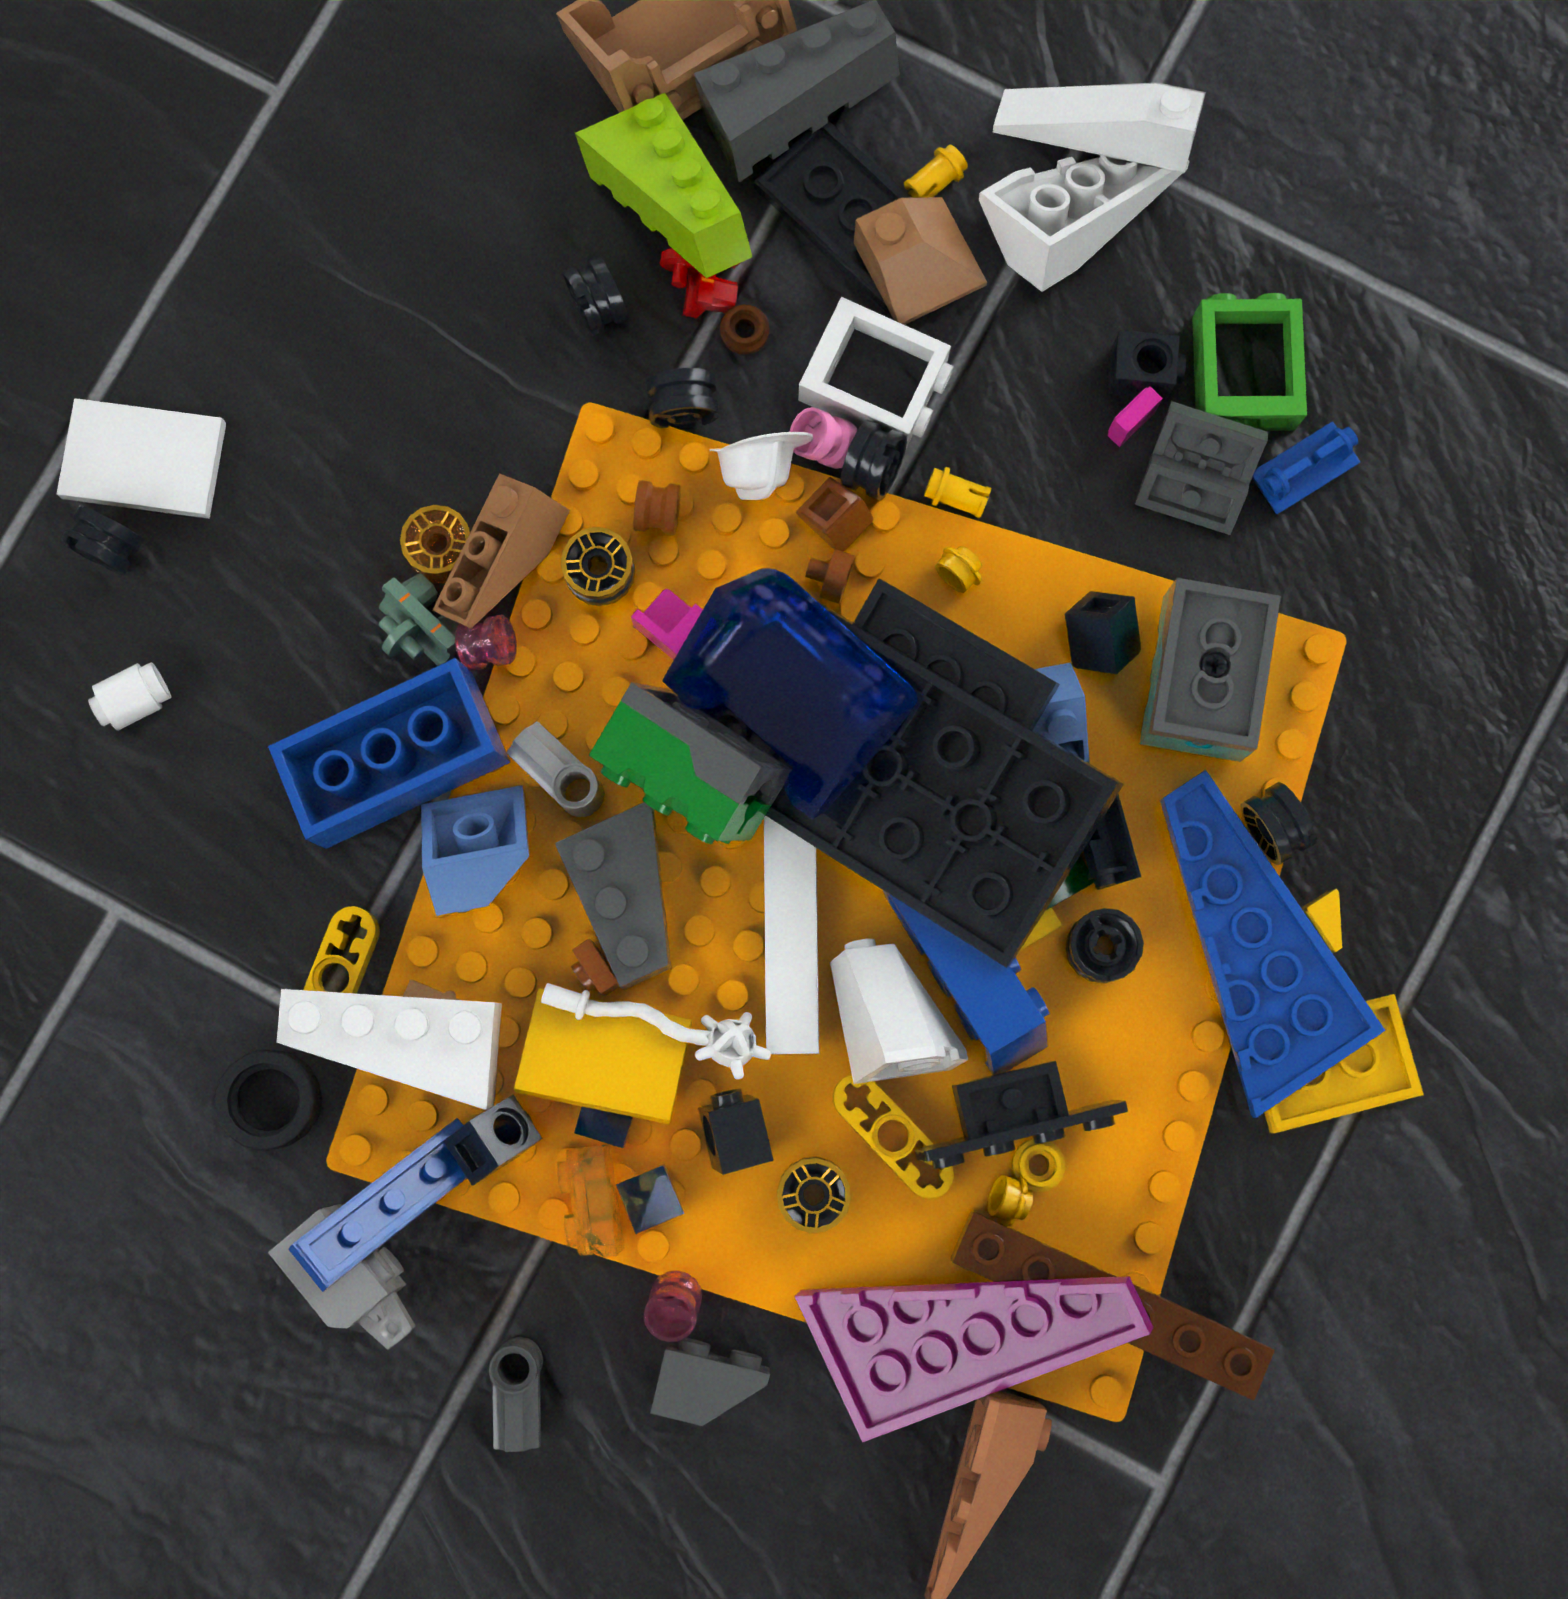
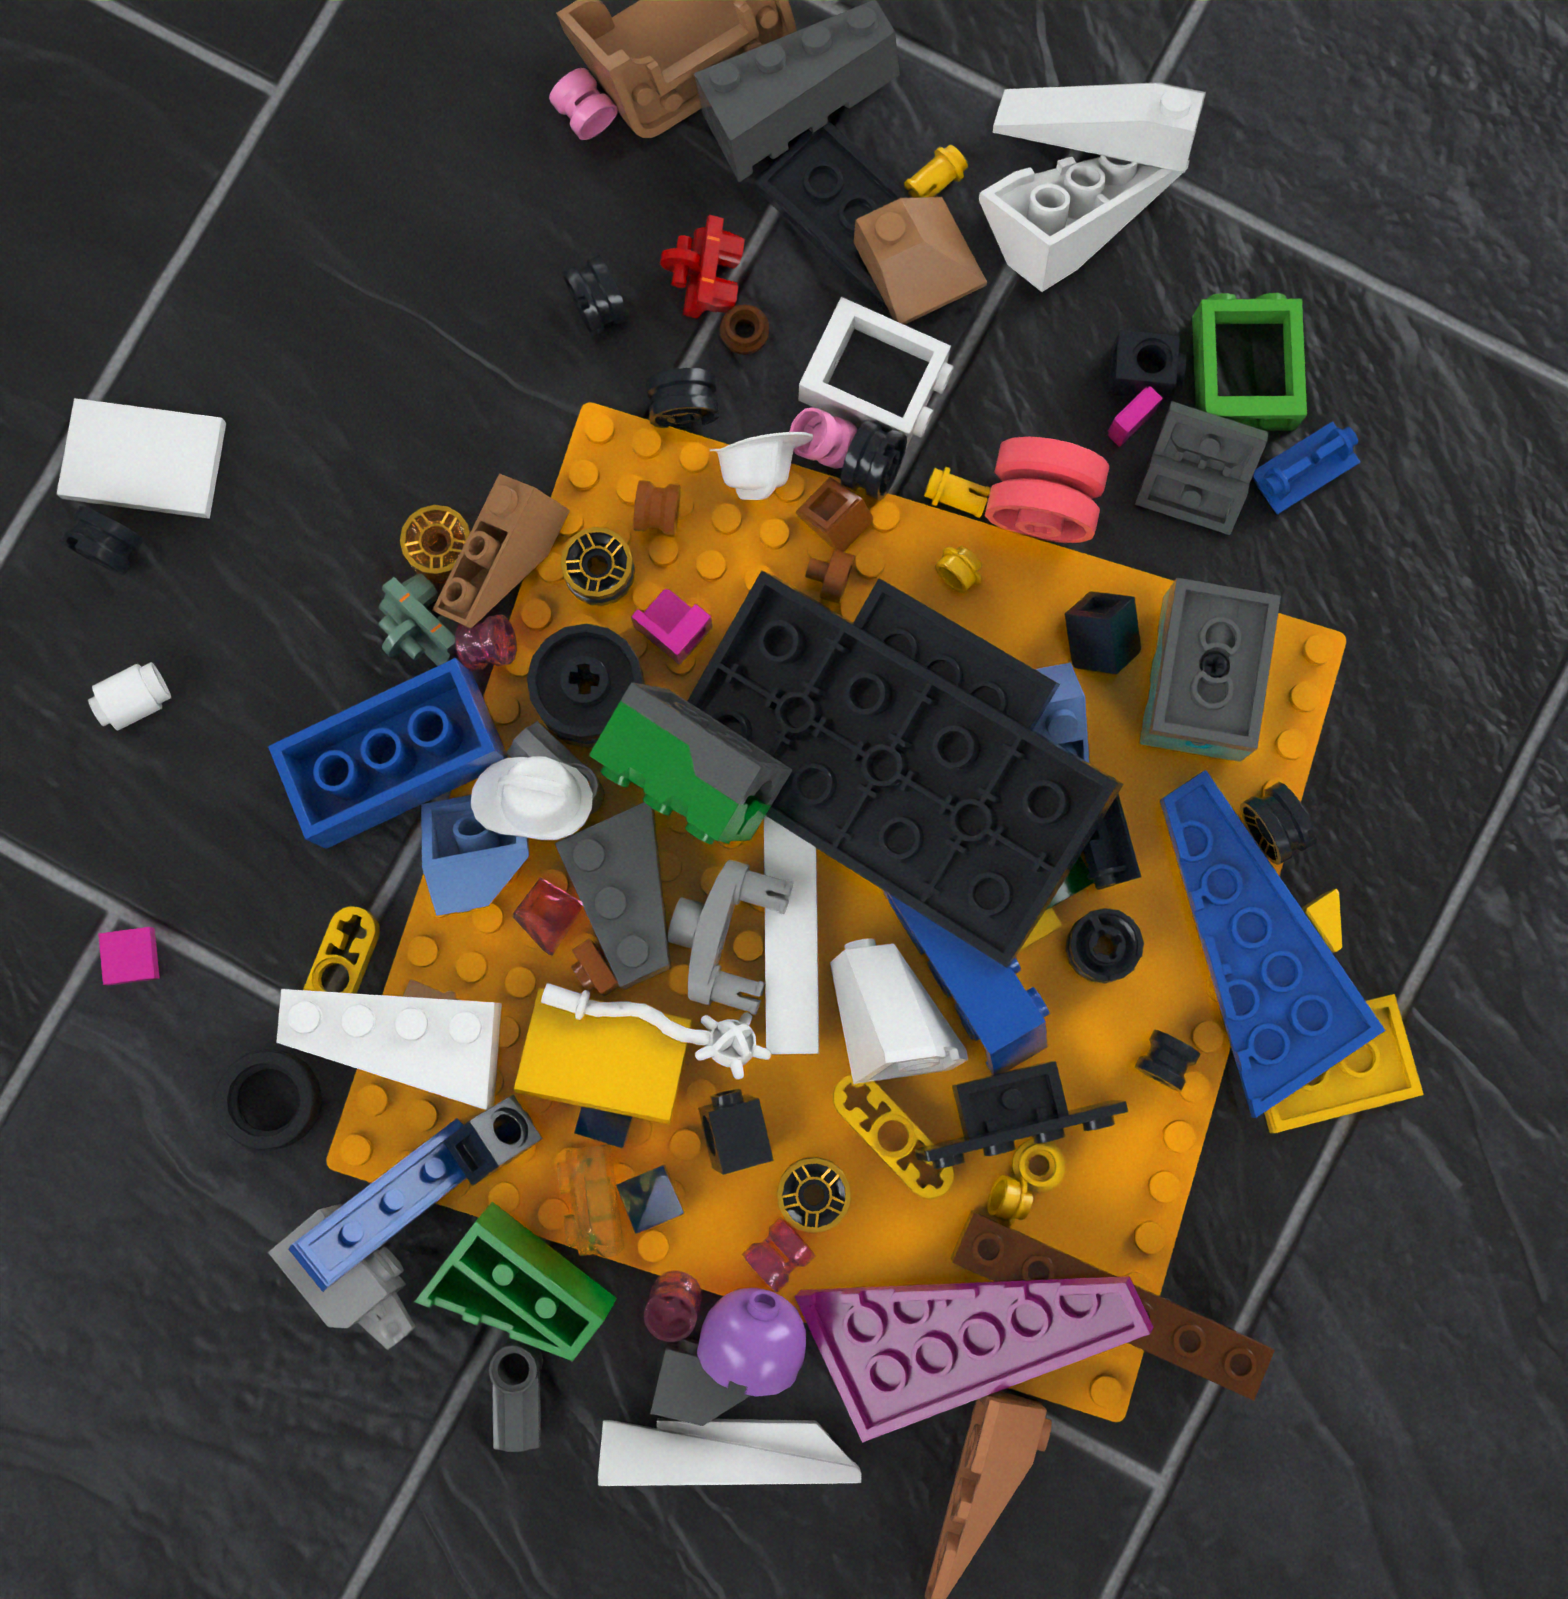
(128, 956): none -> dark pink tile
(520, 1286): none -> green wedge
(532, 798): none -> white piece
(547, 914): none -> slope
(566, 663): none -> black wheel
(584, 105): none -> bright pink wheel
(666, 179): lime wedge -> none
(705, 929): none -> light grey connector
(722, 1454): none -> white wedge
(753, 1341): none -> medium lavender cylinder
(770, 1263): none -> clear pink wheel
(793, 682): clear blue windscreen -> none
(1047, 489): none -> coral wheel
(1167, 1060): none -> black wheel

